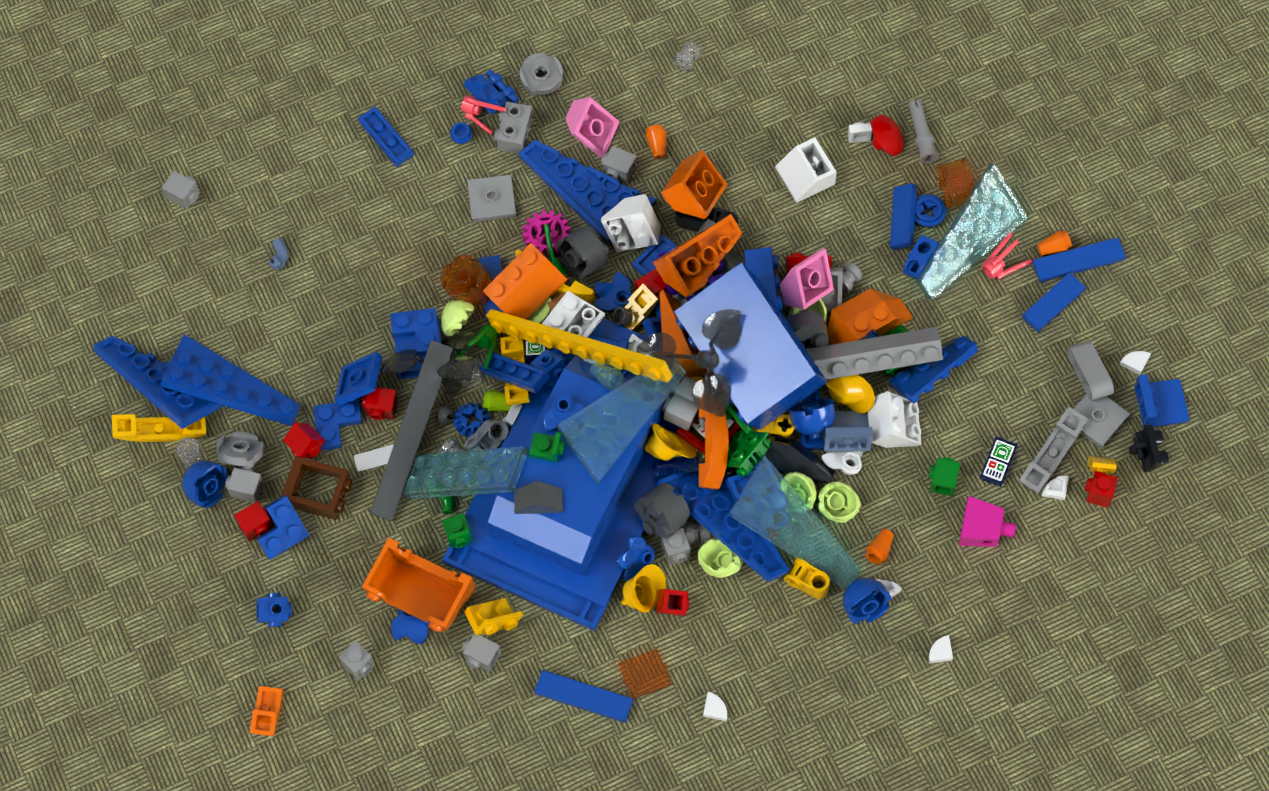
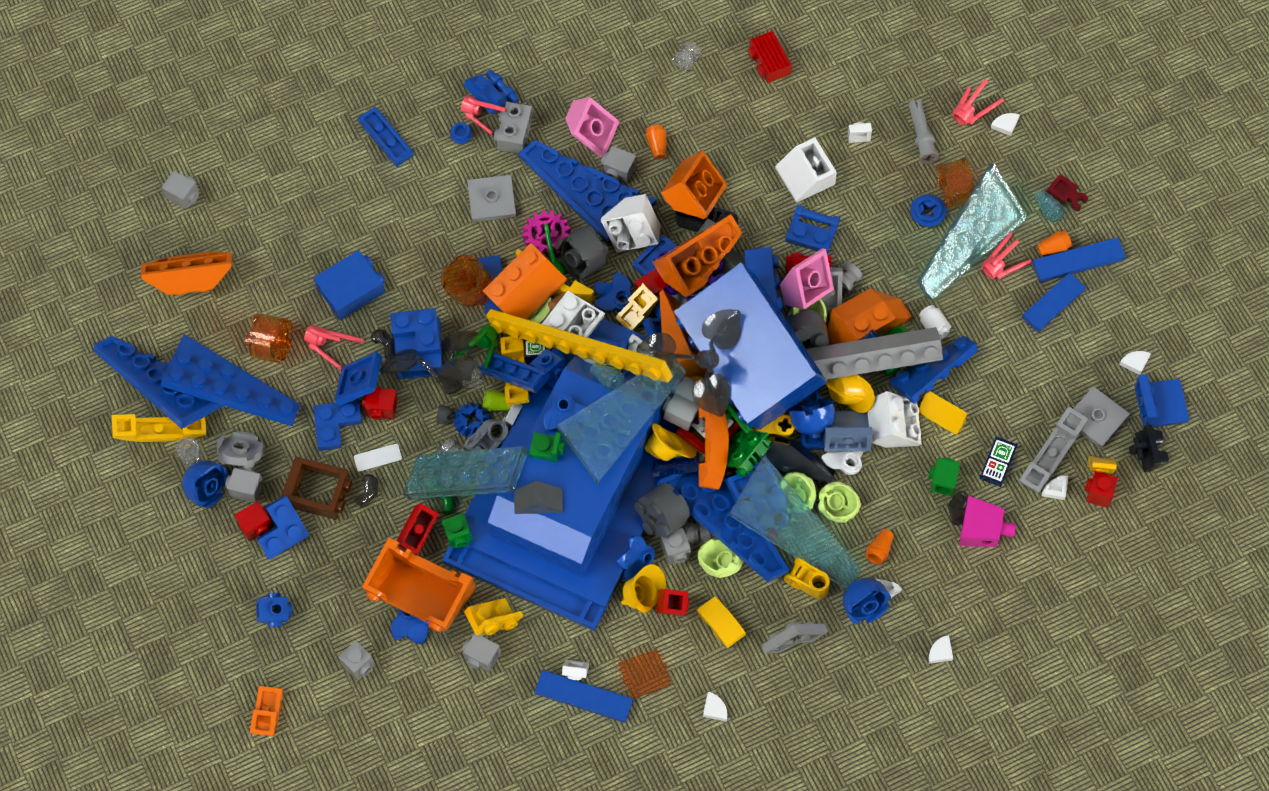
(187, 272): none -> orange wedge
(269, 338): none -> clear orange brick
(281, 254): sand blue arm -> none
(304, 440): red brick -> none
(318, 336): none -> coral plant
(350, 284): none -> blue brick
(370, 490): none -> clear smoke arm
(386, 340): none -> clear smoke arm
(410, 432): dark grey tile -> none
(417, 528): none -> red brick
(455, 316): yellowish green hair -> none
(541, 85): light grey plate -> none
(575, 669): none -> white plate
(622, 316): dark grey hinge -> none
(721, 622): none -> yellow slope
(769, 56): none -> red brick
(794, 634): none -> light grey plate
(811, 236): none -> blue plate
(887, 135): red dish -> none
(903, 216): blue tile -> none
(920, 256): blue leg -> none
(933, 317): none -> white brick
(942, 412): none -> yellow slope
(956, 506): none -> clear smoke arm
(965, 111): none -> coral plant
(1005, 123): none -> white tile
(1049, 206): none -> clear light blue cone
(1065, 190): none -> dark red plate
(1090, 370): light grey beam -> none

